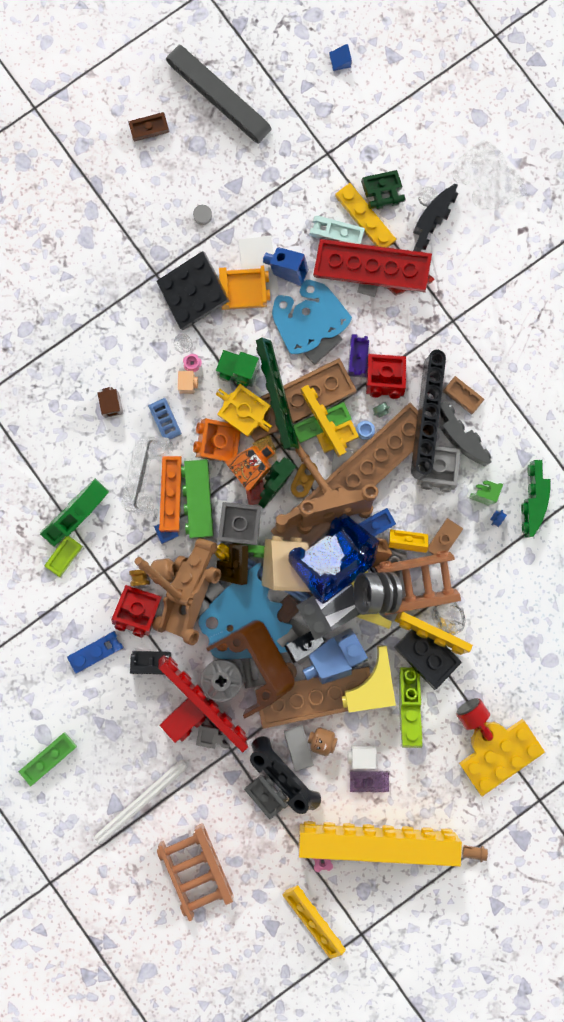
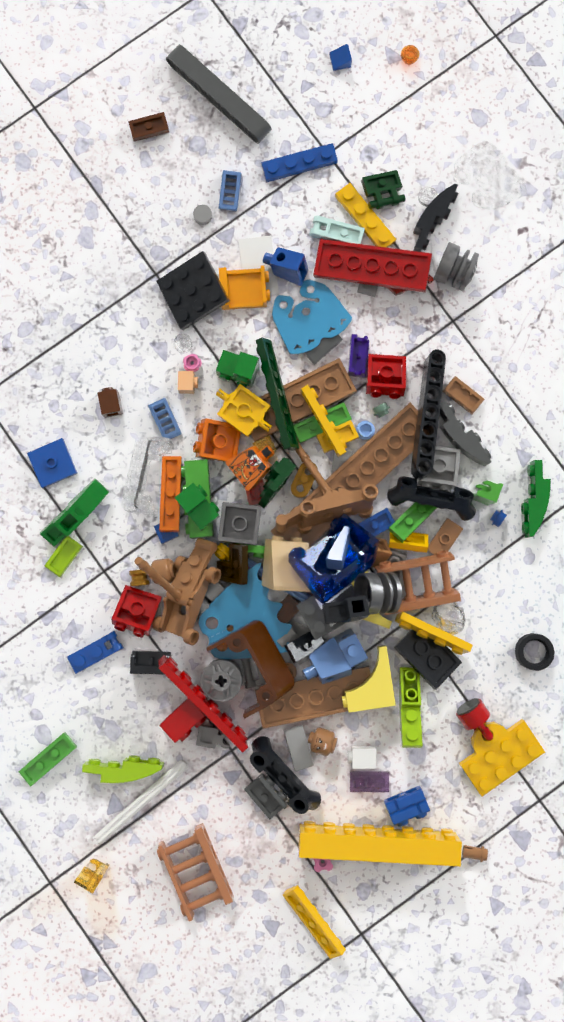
(52, 463): none -> blue plate
(89, 878): none -> clear yellow hinge
(131, 769): none -> lime slope
(197, 506): none -> green brick
(232, 175): none -> medium blue slope
(299, 162): none -> blue plate
(337, 554): none -> slope
(346, 611): none -> black brick
(407, 490): none -> black plate
(407, 806): none -> blue brick
(409, 54): none -> clear orange plate
(411, 520): none -> bright green plate
(456, 266): none -> flat silver wheel
(549, 656): none -> black tyre

